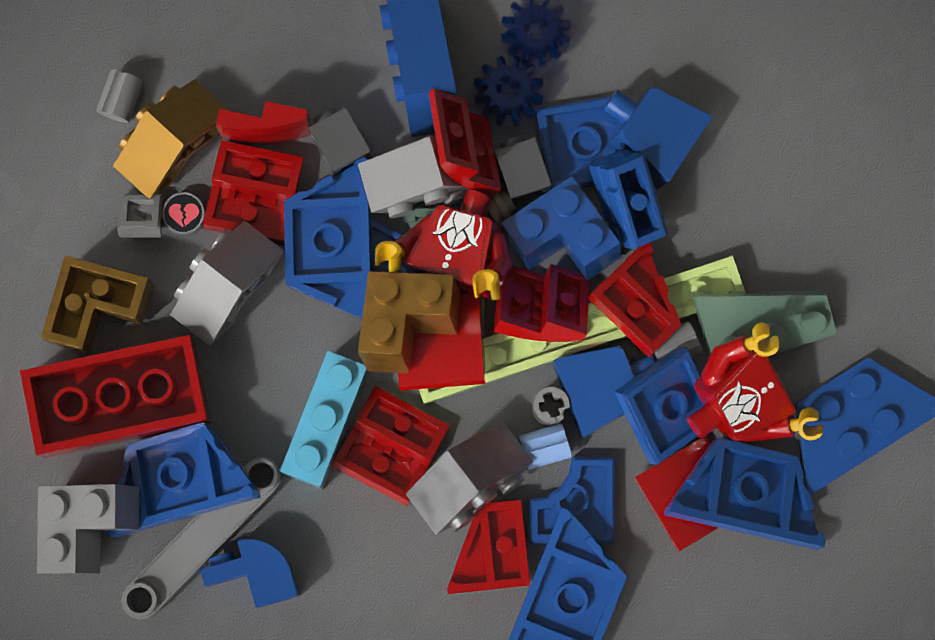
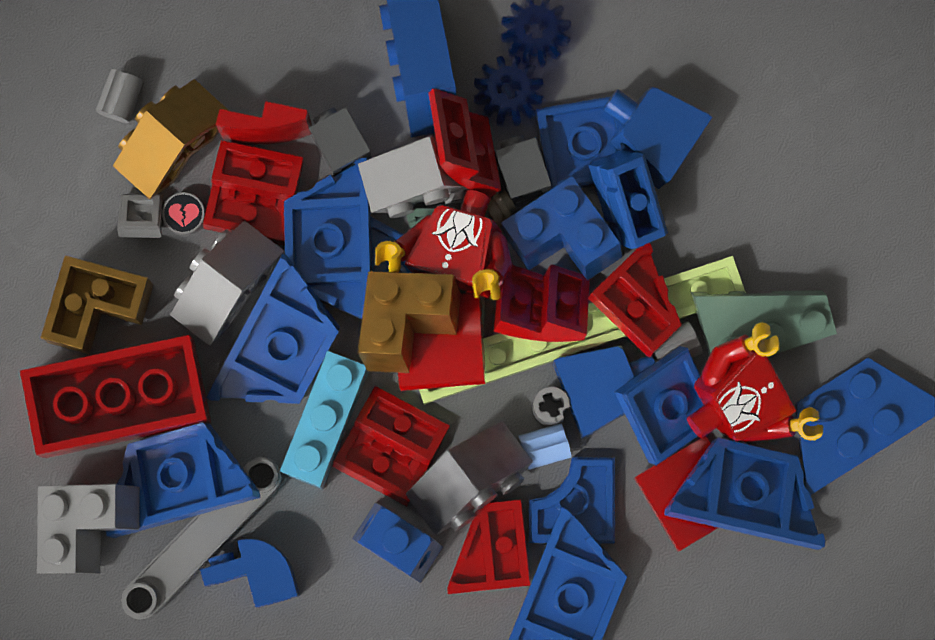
(278, 343): none -> blue wing
(397, 542): none -> blue torso

